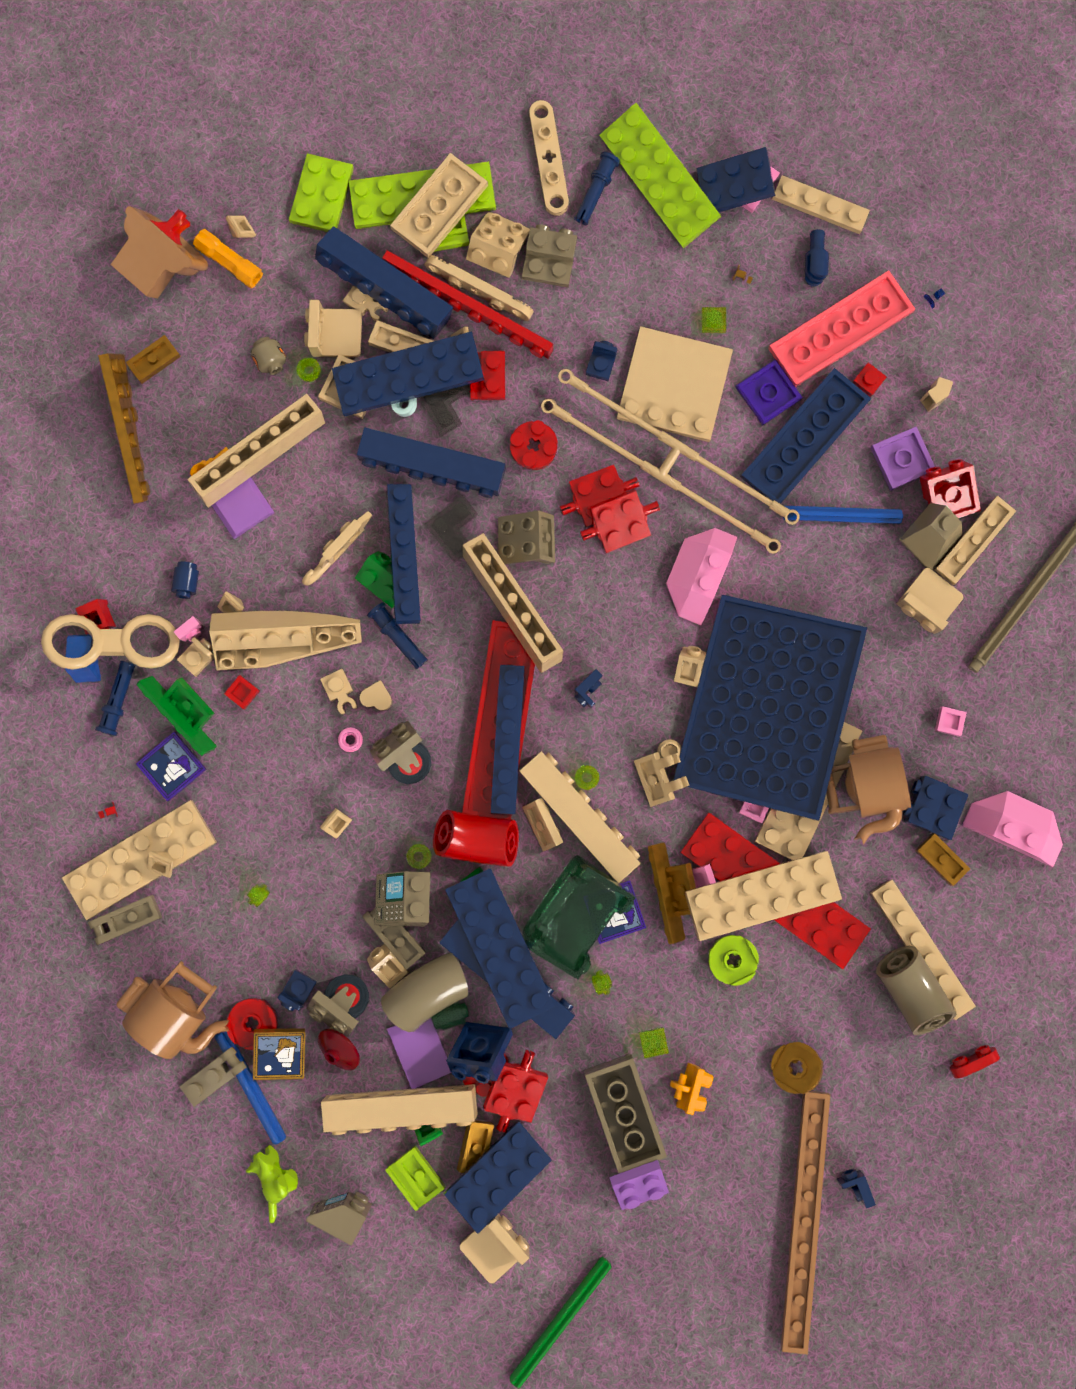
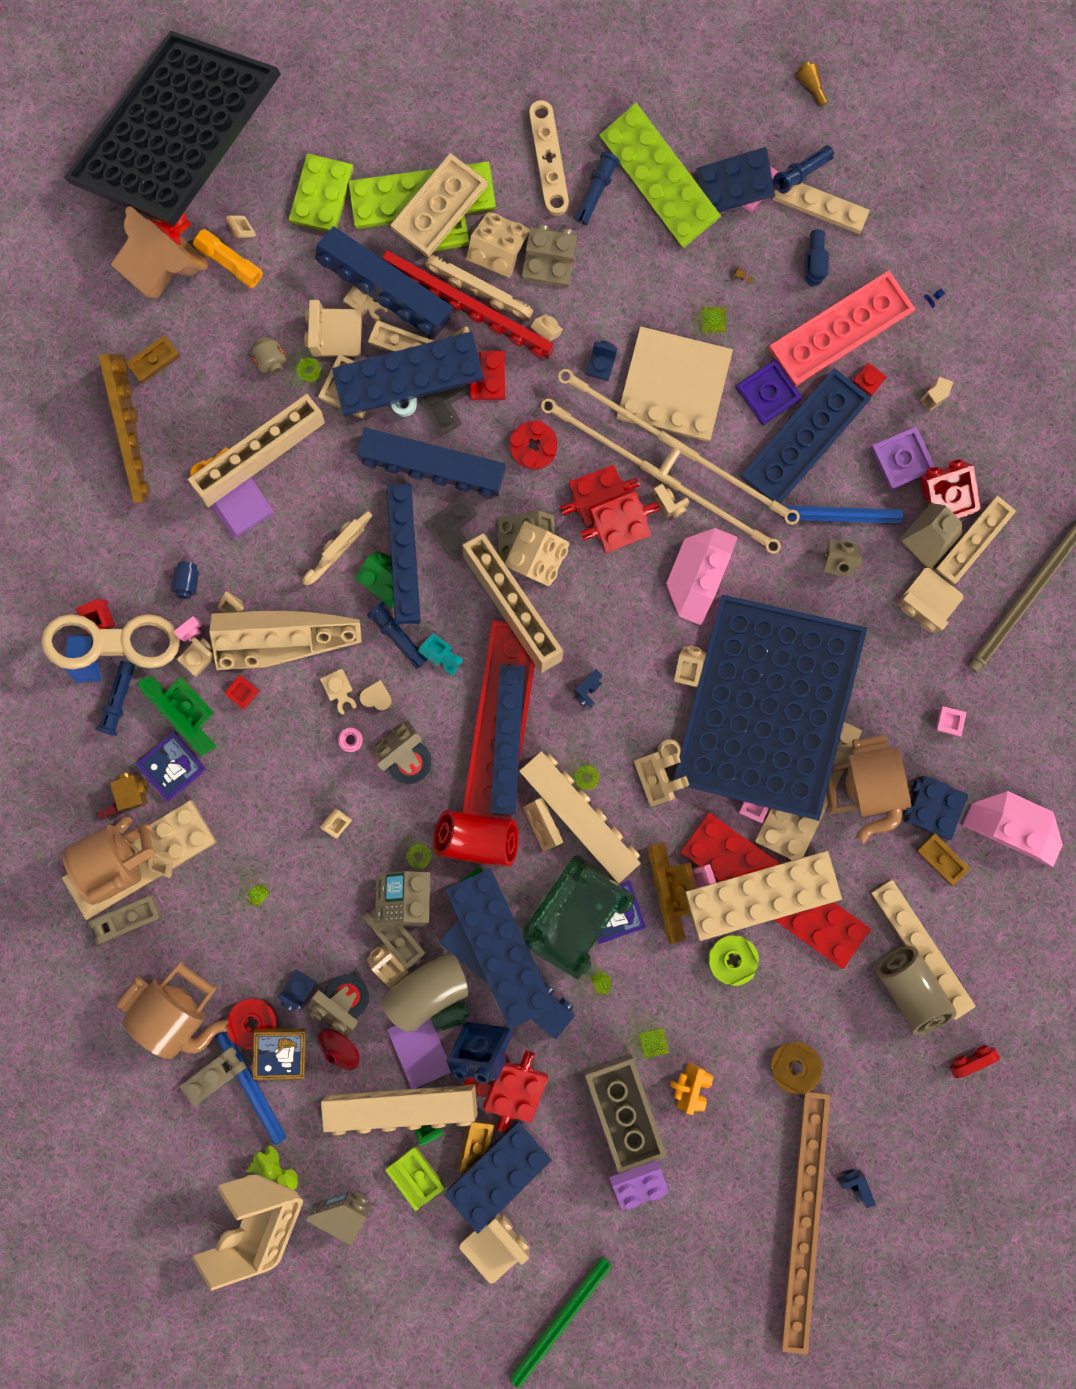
(107, 861): none -> medium nougat piece
(129, 791): none -> pearl gold brick
(172, 127): none -> black plate
(259, 1243): none -> tan windscreen
(439, 651): none -> teal plate
(537, 553): none -> tan bracket
(547, 327): none -> tan plate
(666, 502): none -> tan bracket
(797, 172): none -> dark blue pin
(810, 78): none -> pearl gold cone
(841, 558): none -> dark tan brick

